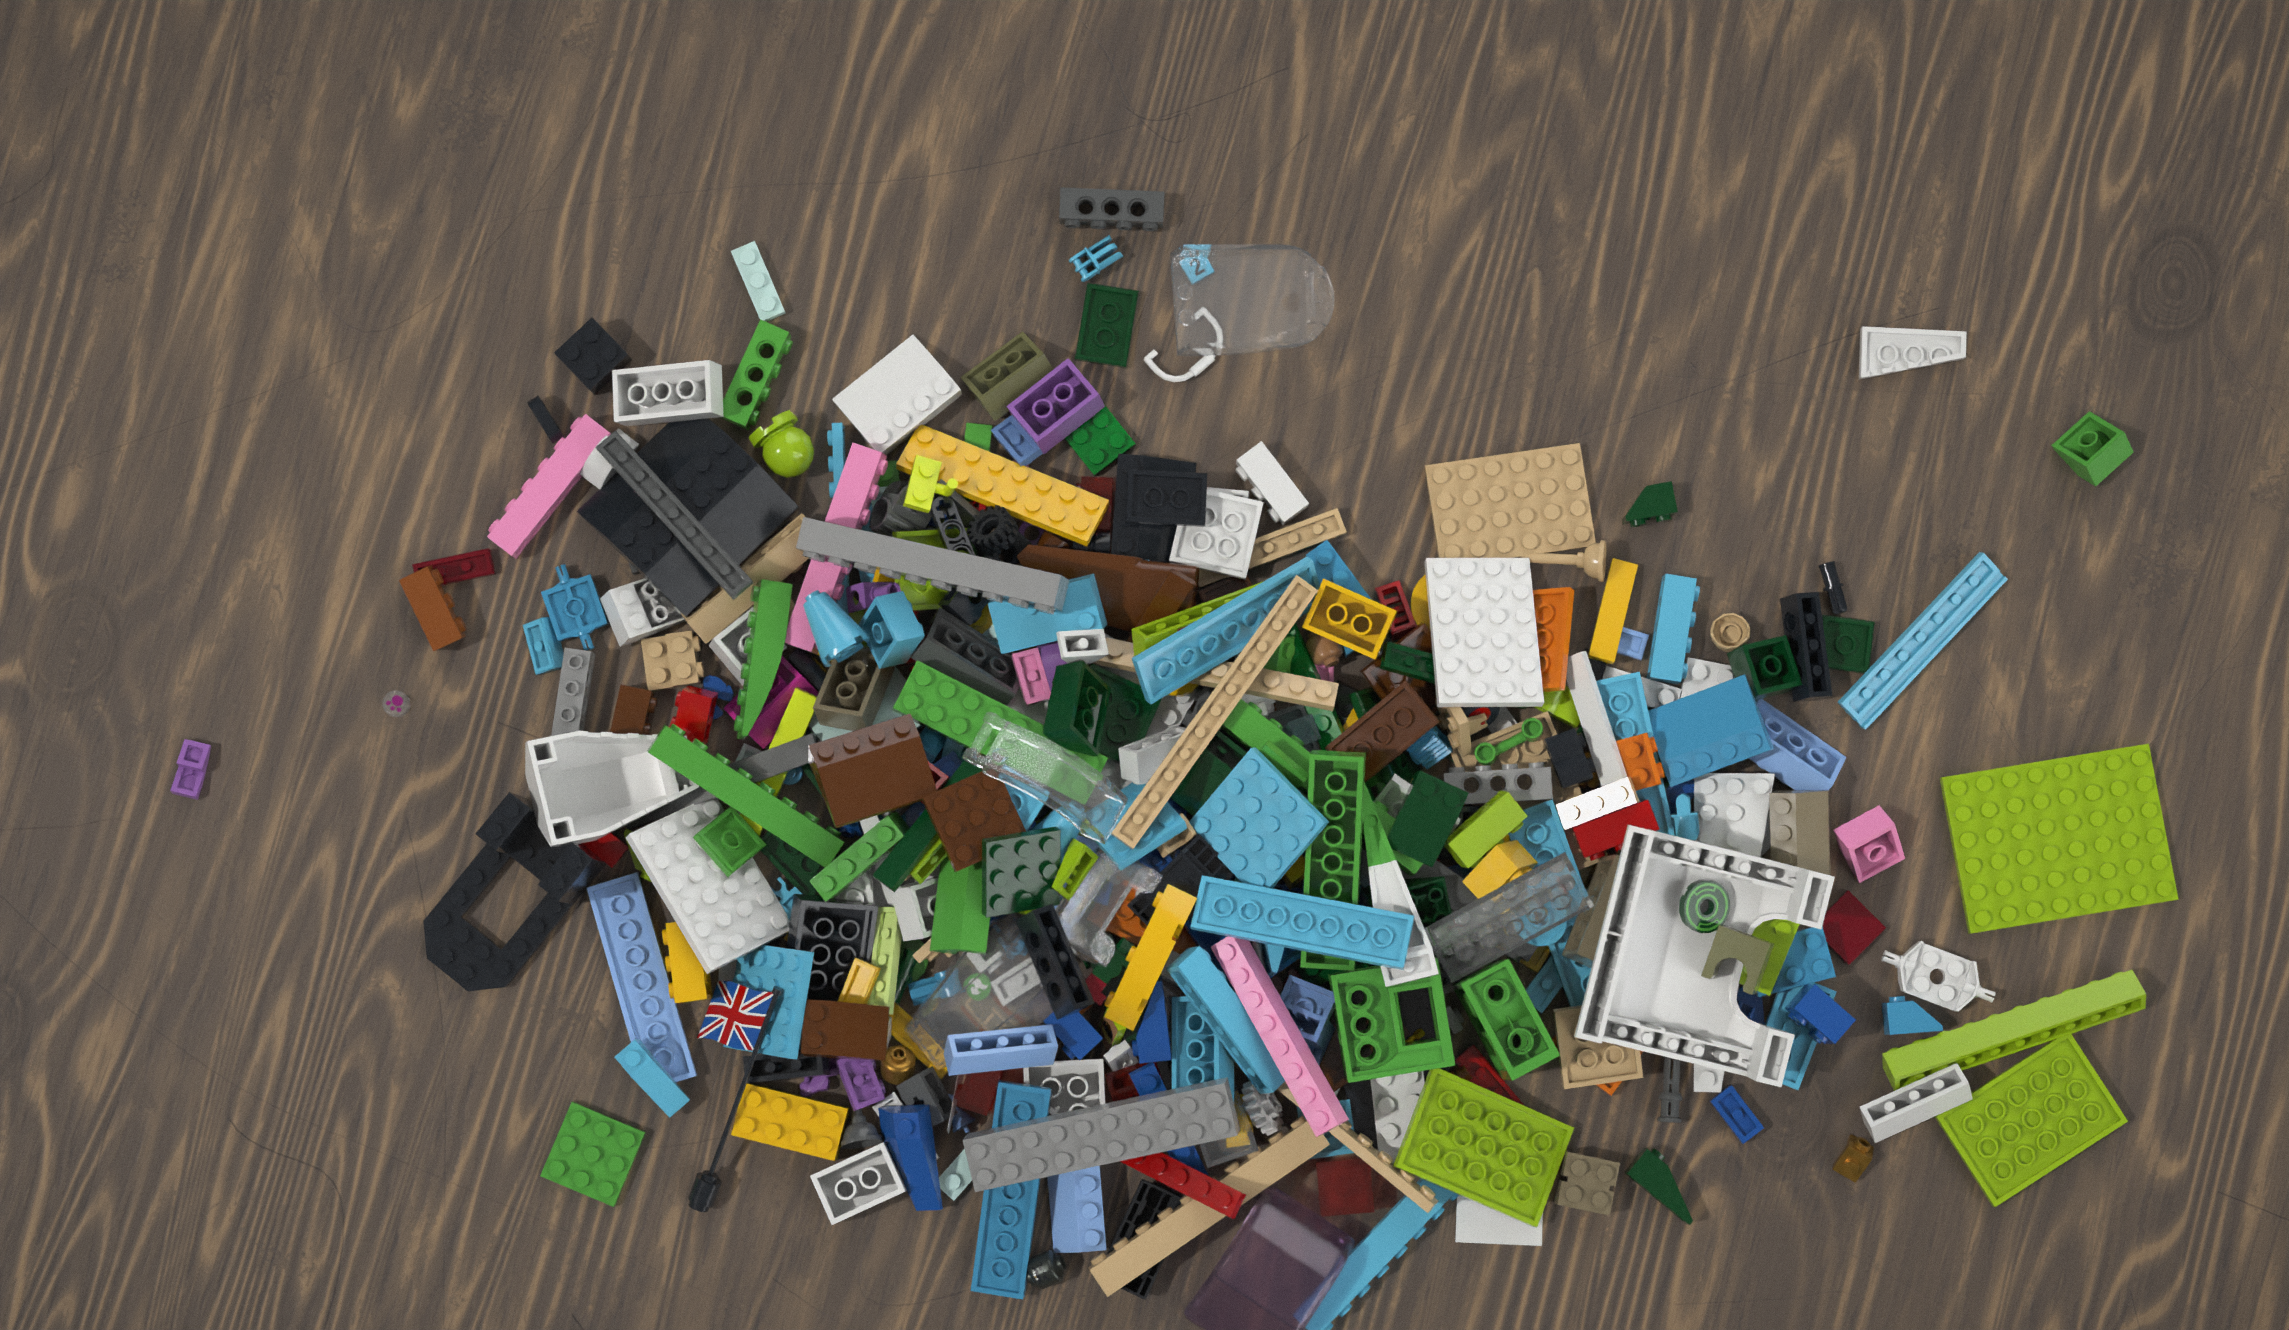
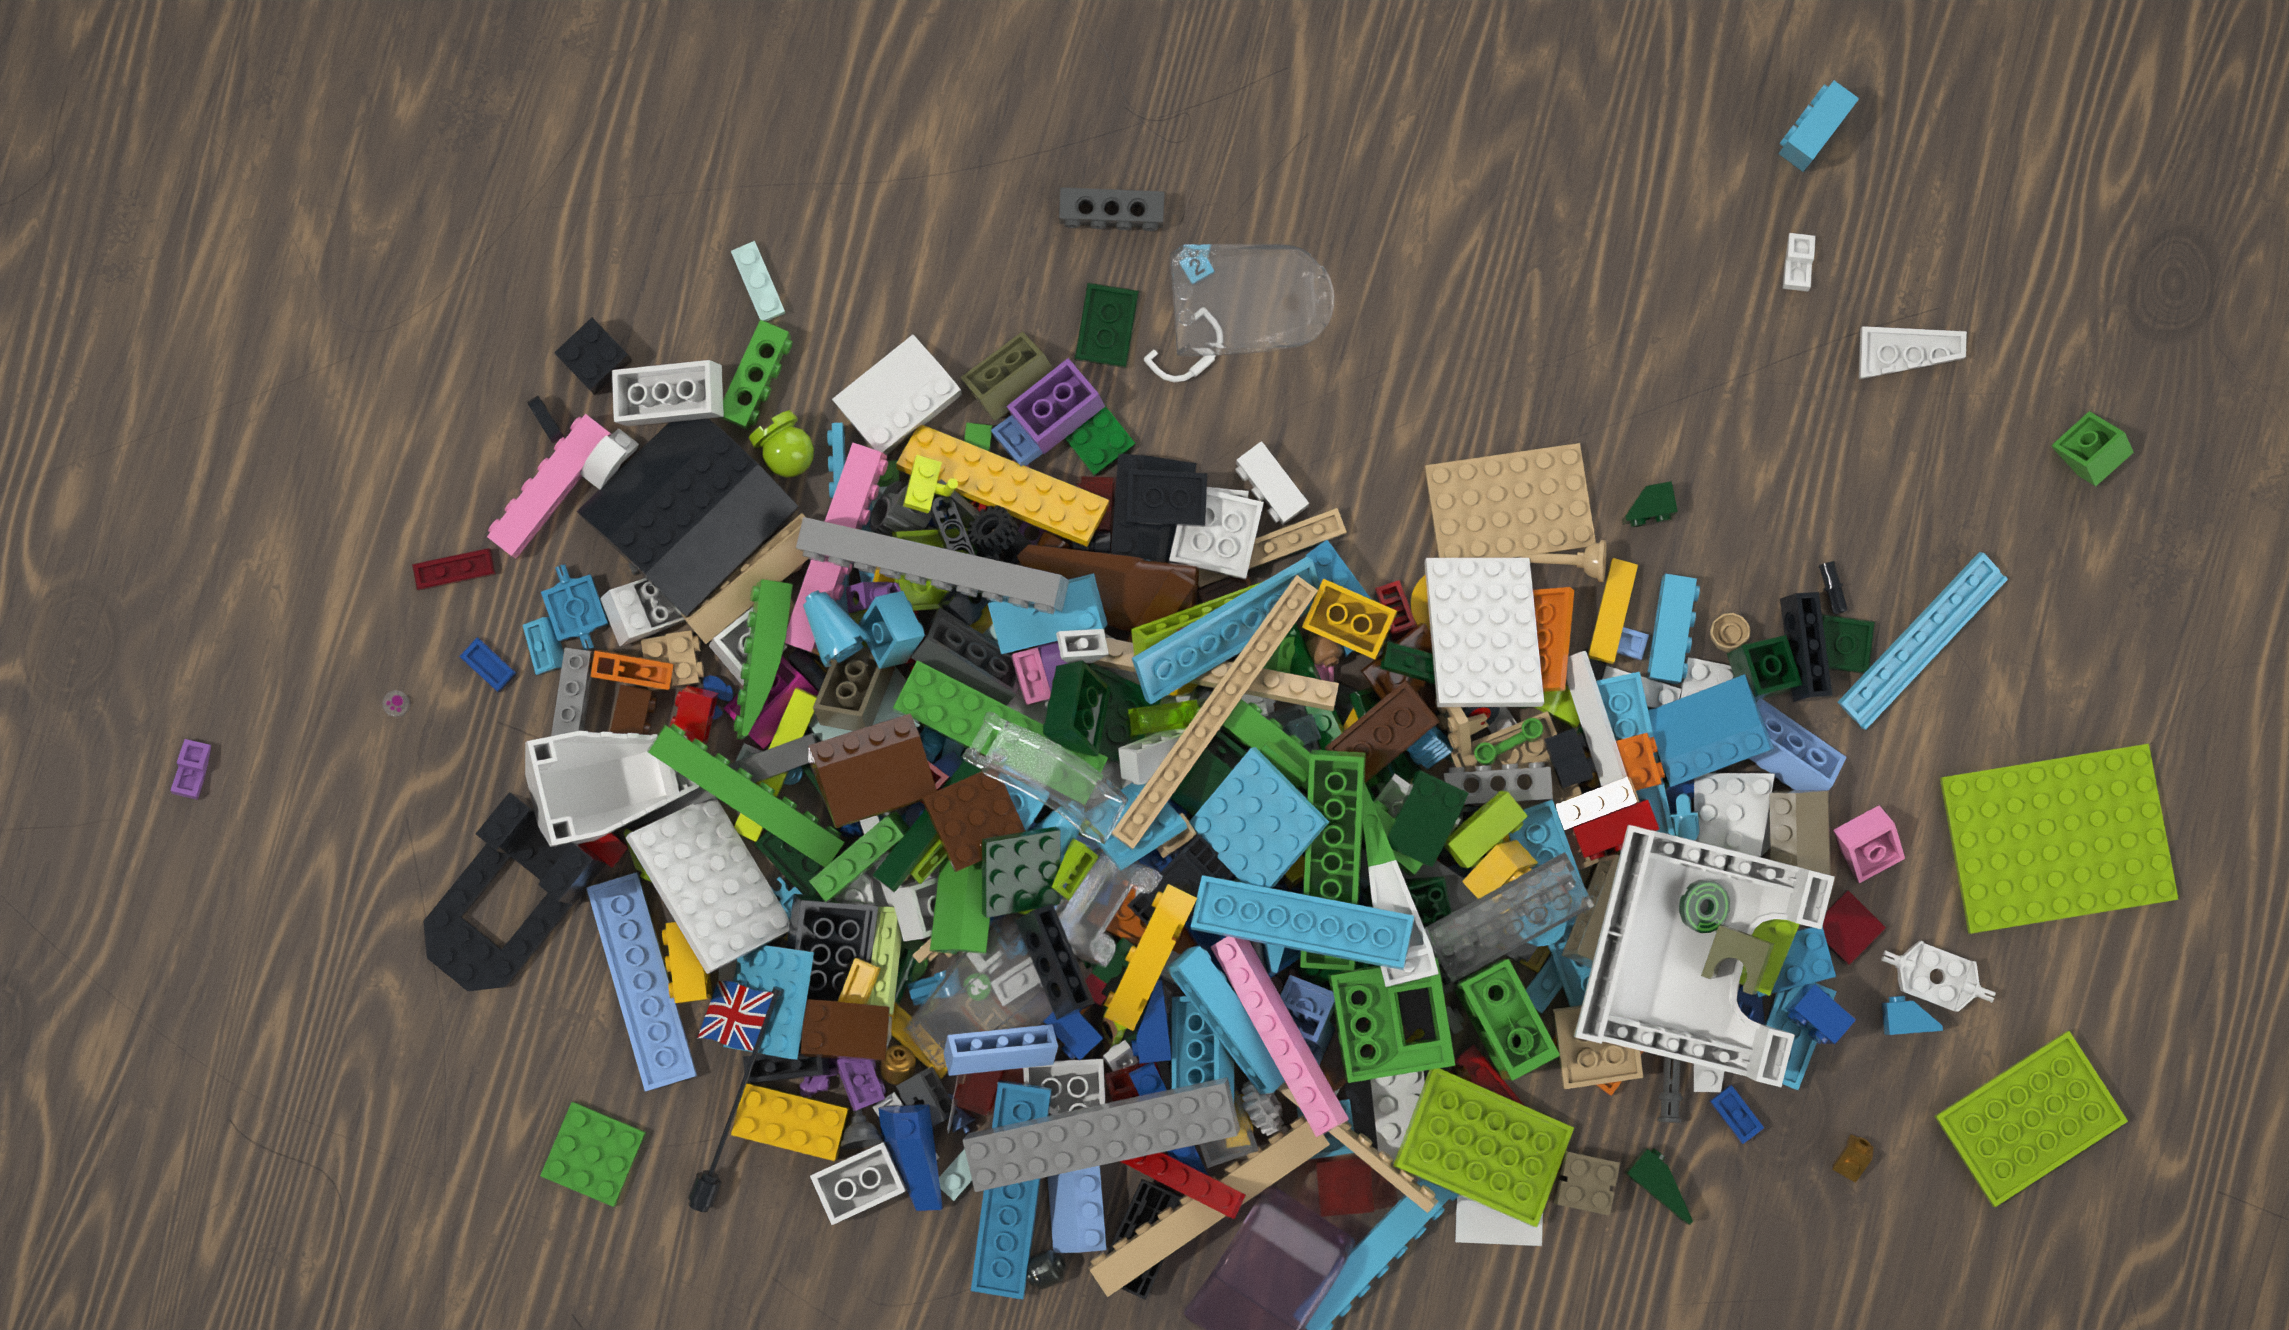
(433, 607): dark orange brick -> none
(488, 664): none -> blue tile
(631, 669): none -> orange slope
(652, 1077): medium azure slope -> none
(674, 515): dark grey tile -> none
(729, 841): bright green tile -> none
(1094, 259): medium azure arm -> none
(1162, 717): none -> clear neon green brick
(1798, 262): none -> white slope
(1817, 124): none -> medium azure brick
(1916, 1102): white brick -> none
(2016, 1029): lime brick -> none

